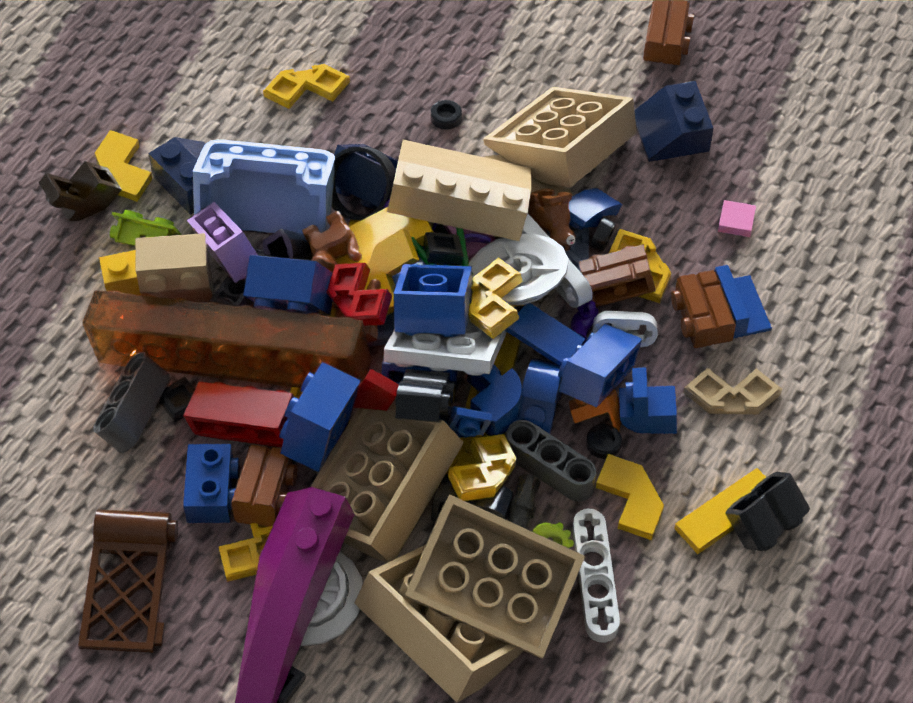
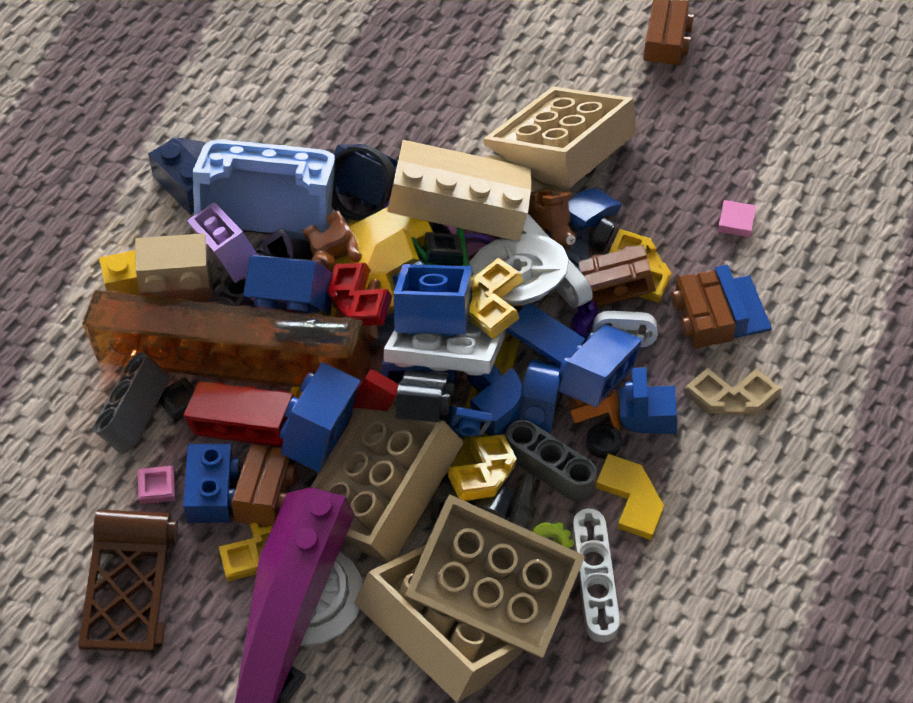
(84, 194): dark brown brick -> none
(115, 154): yellow tile -> none
(132, 226): lime hinge -> none
(156, 485): none -> bright pink tile
(290, 85): yellow tile -> none
(313, 332): none -> clear smoke pin
(446, 114): black tile -> none
(674, 123): dark blue slope -> none
(709, 521): yellow tile -> none
(768, 511): black brick -> none

